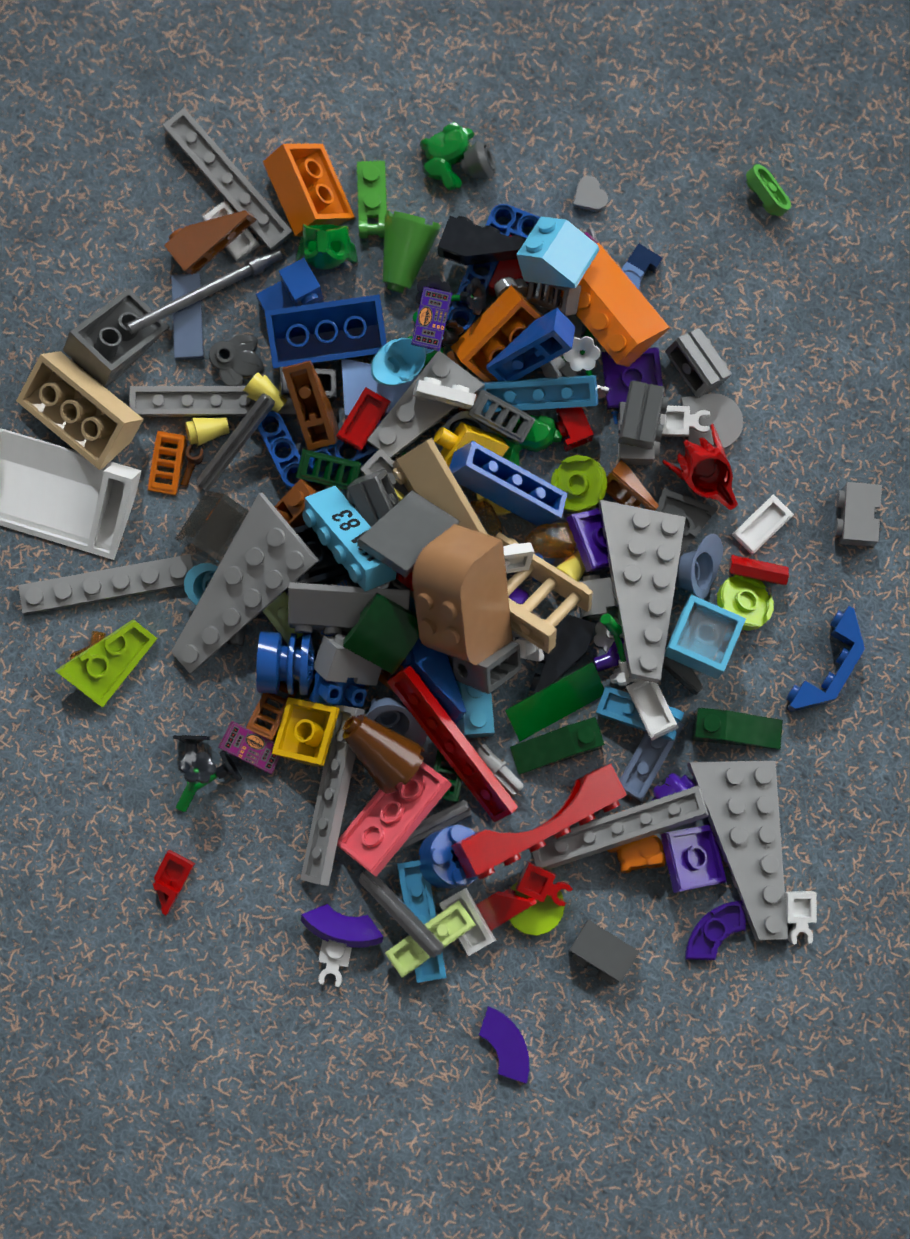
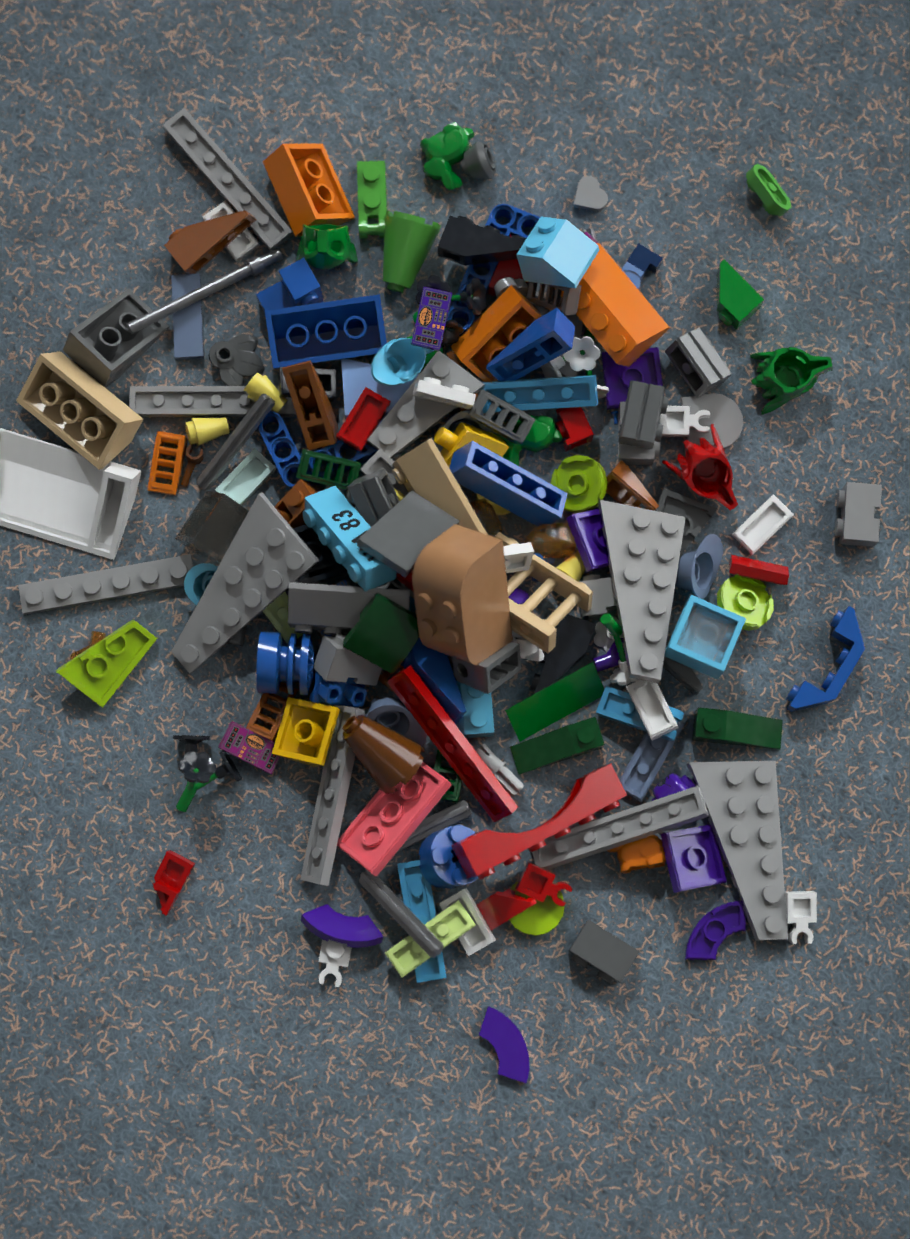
(247, 477): none -> light aqua tile
(735, 296): none -> green slope
(787, 374): none -> green piece

